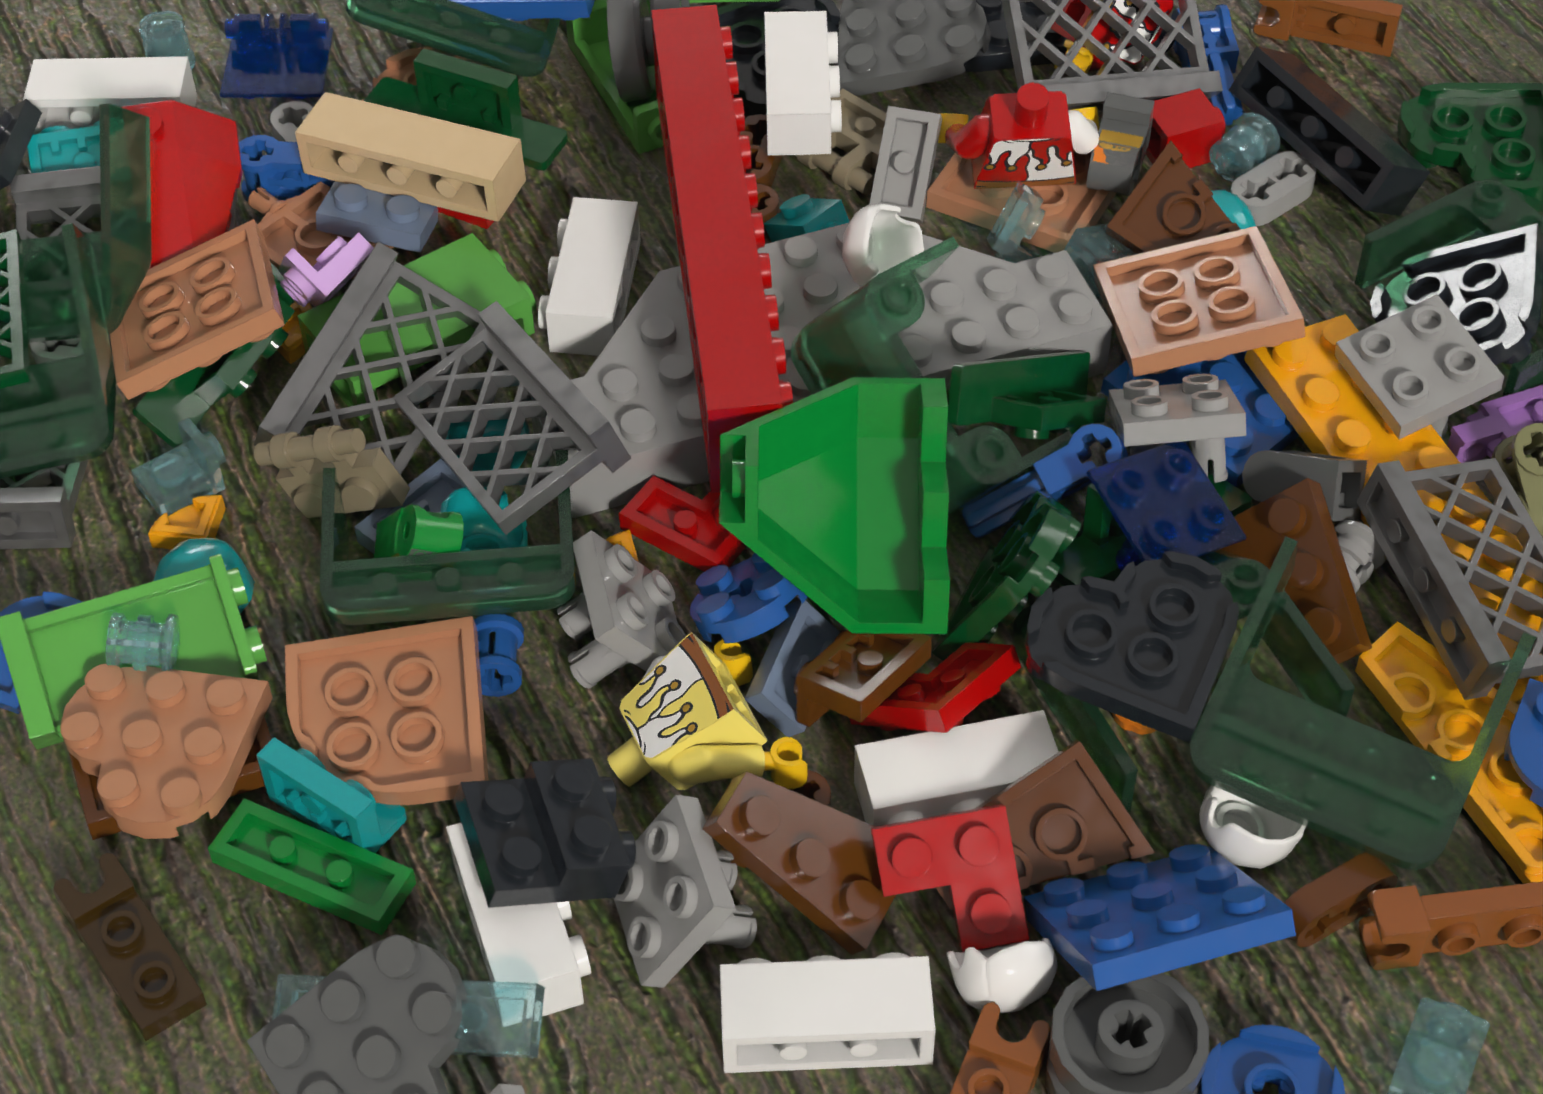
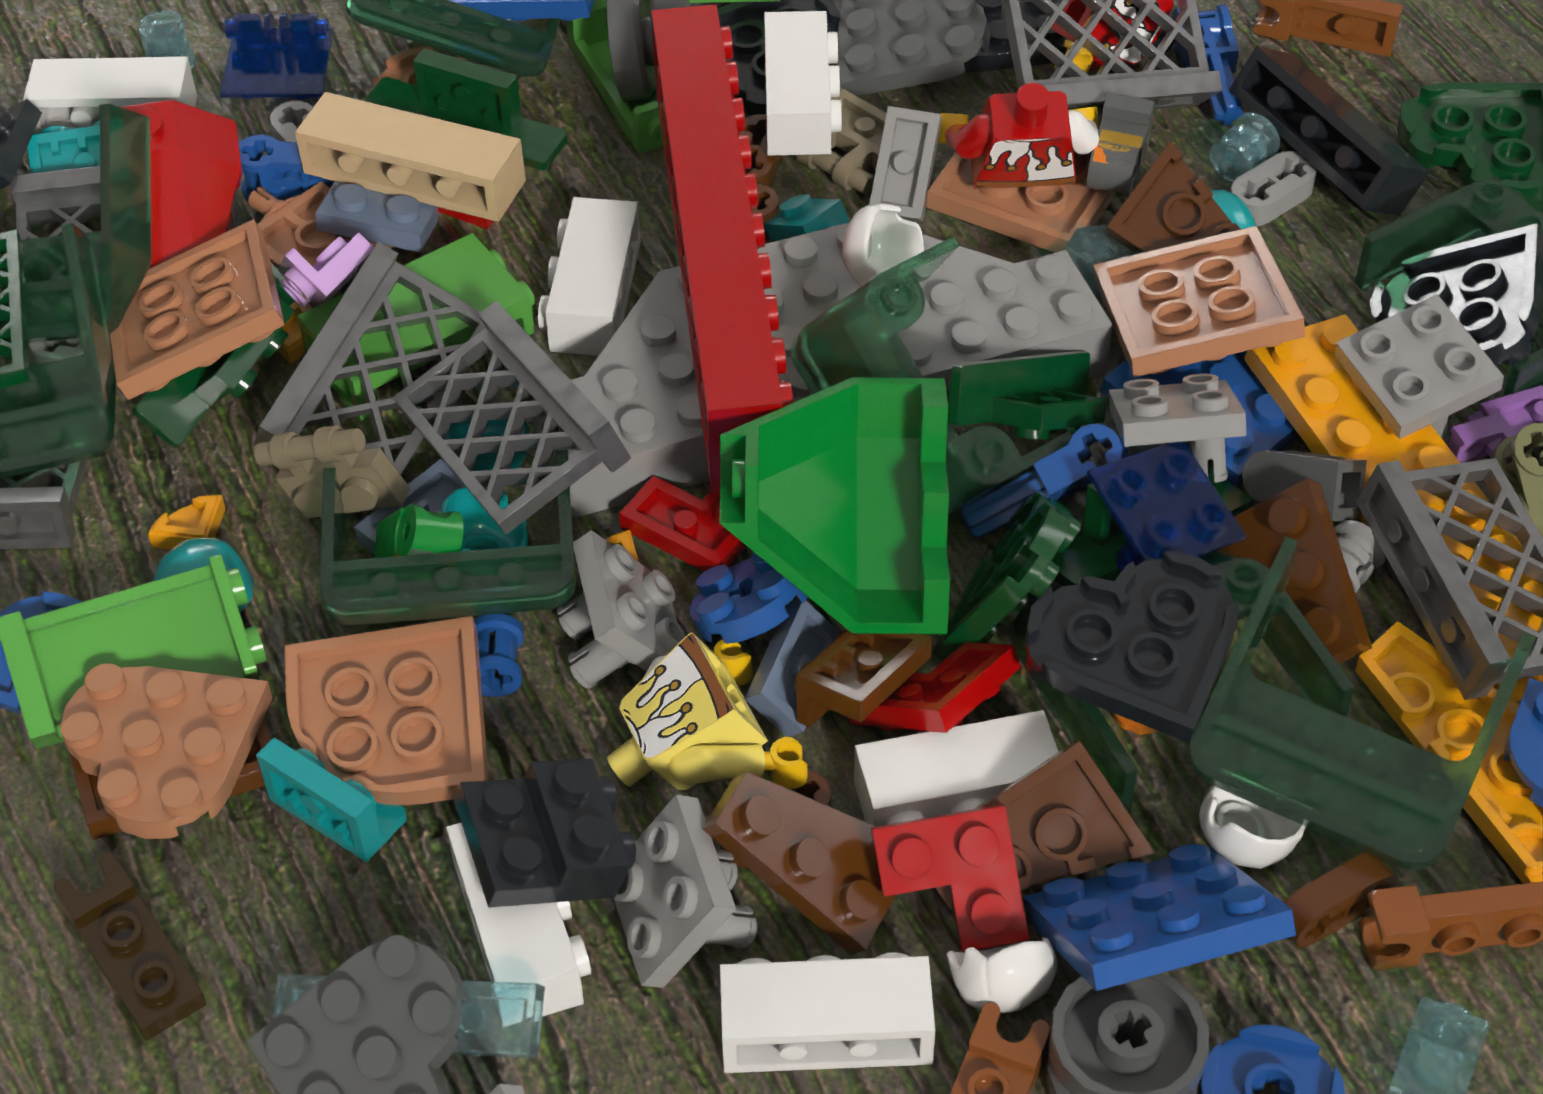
(143, 642): clear light blue bush -> none
(183, 472): clear light blue bracket -> none
(312, 866): green plate -> none
(1017, 220): clear light blue bracket -> none
(1189, 123): red brick -> none

